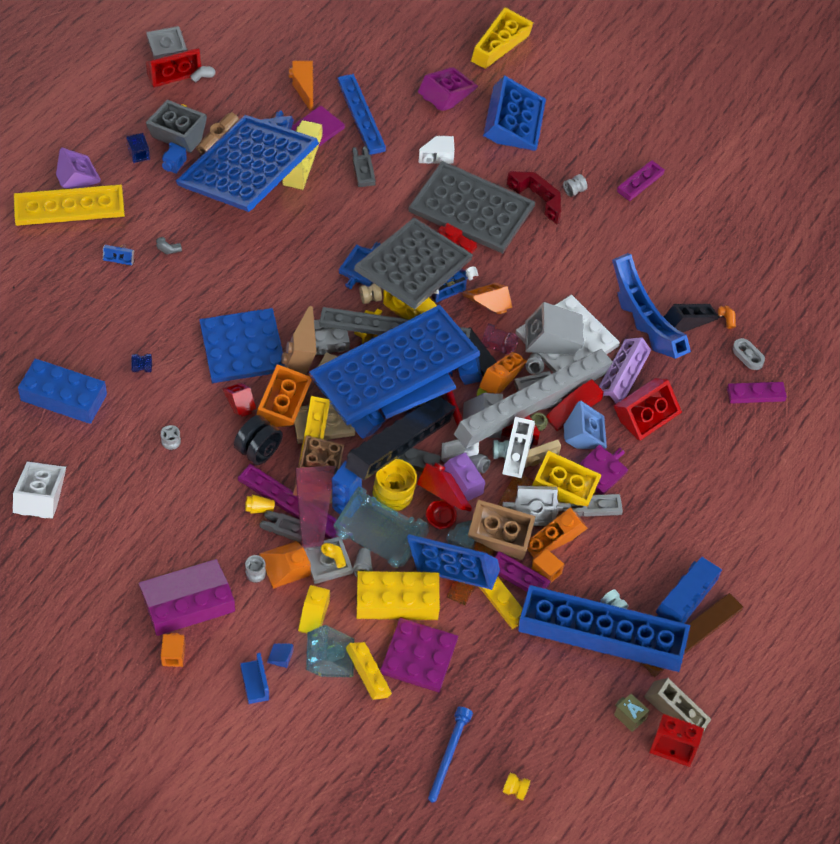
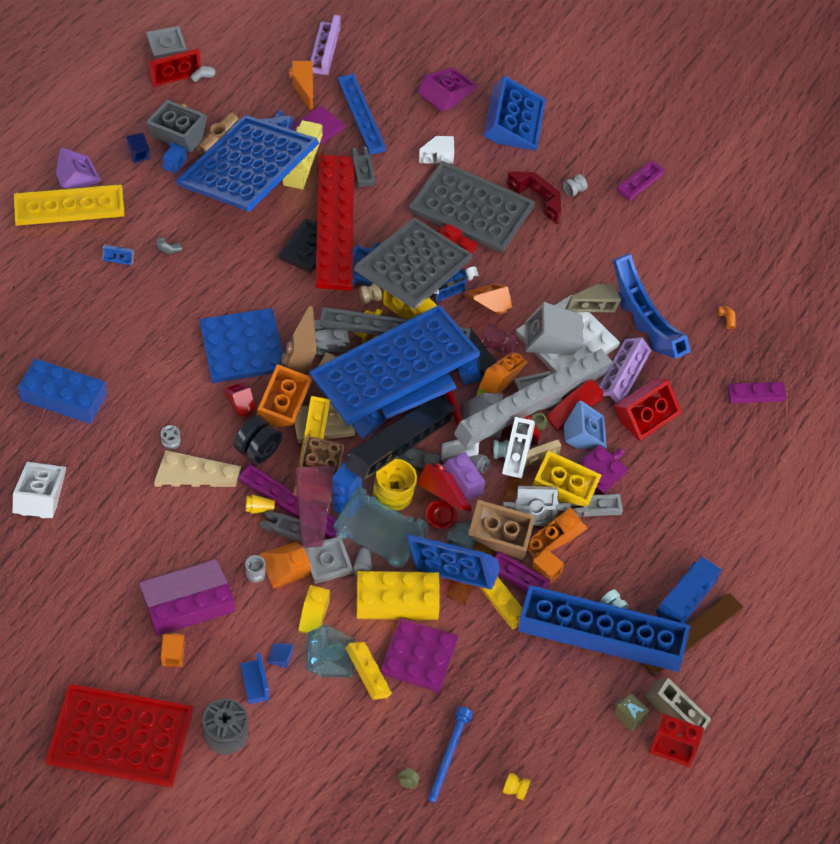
(120, 735): none -> red plate
(141, 363): clear blue wheel -> none
(184, 469): none -> tan wing
(226, 737): none -> dark grey wheel
(302, 247): none -> black plate
(328, 48): none -> lavender fence
(335, 223): none -> red plate
(335, 553): yellow arm -> none
(408, 778): none -> olive plate
(501, 37): yellow wedge -> none
(535, 364): light grey cone -> none
(595, 299): none -> dark tan slope
(690, 316): black slope -> none
(749, 354): light grey plate -> none

